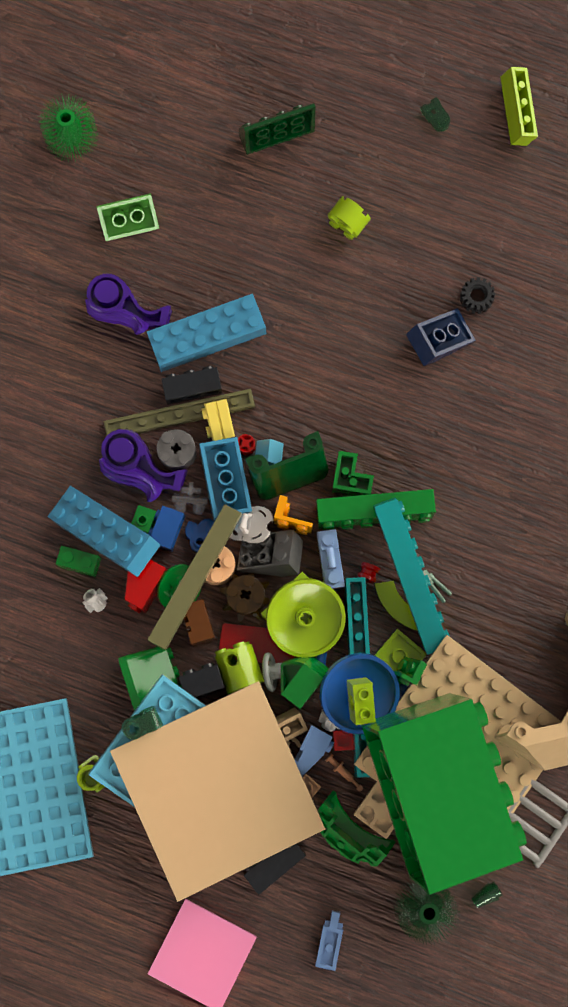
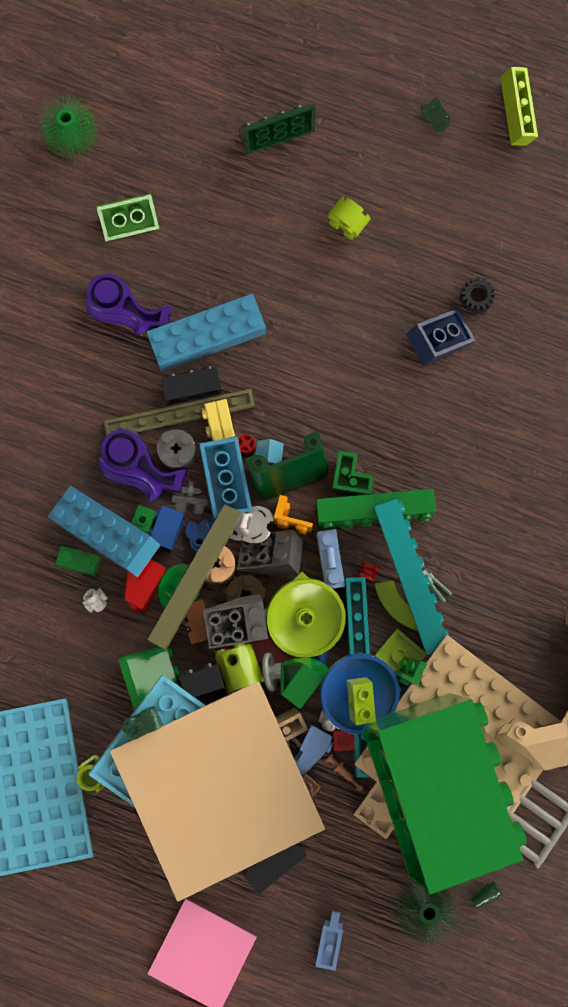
(236, 622): none -> dark grey slope
(350, 838): green windscreen -> none

